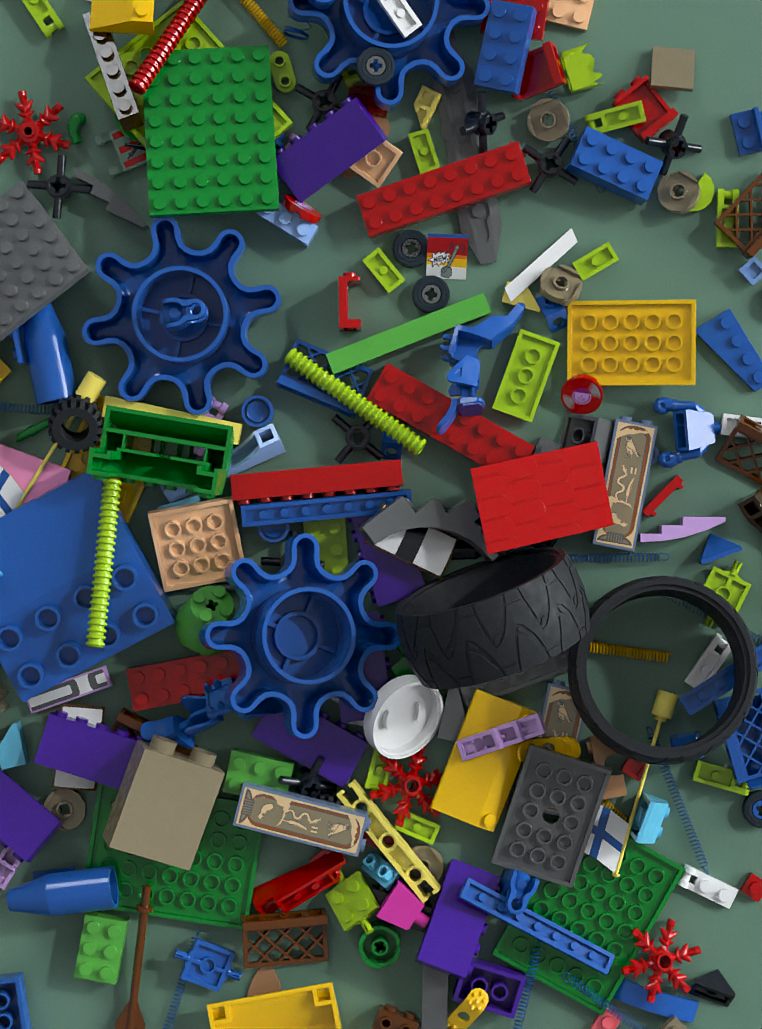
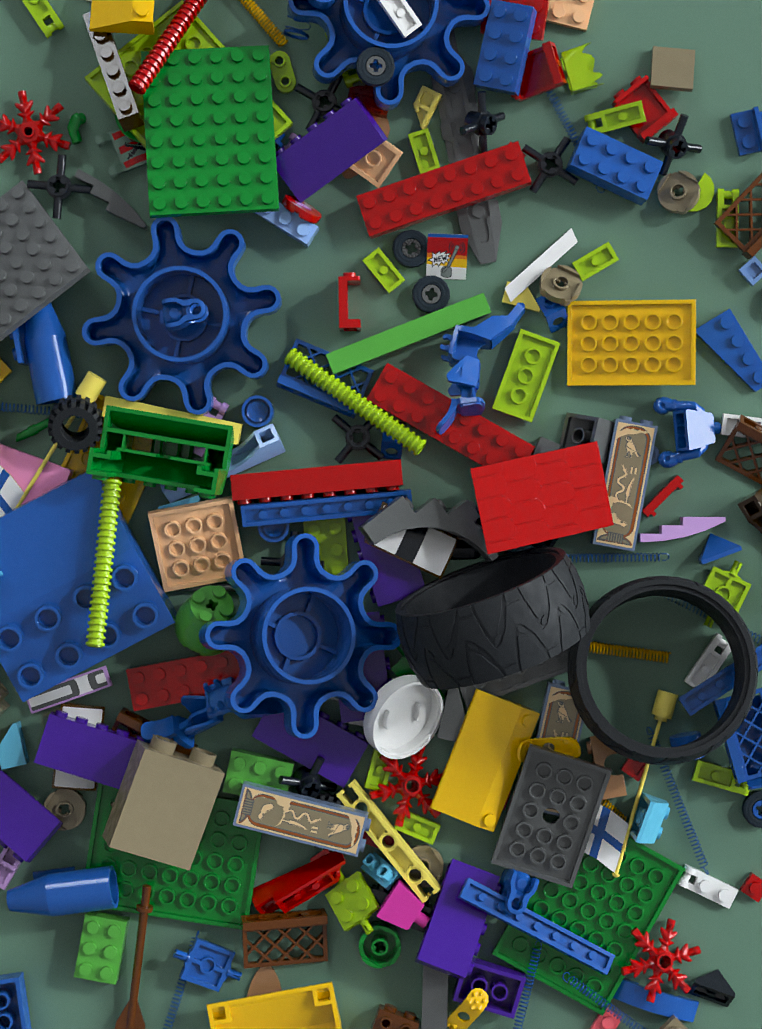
(501, 736): lavender slope -> none
(538, 114): dark tan plate -> none
(582, 394): red tile -> none

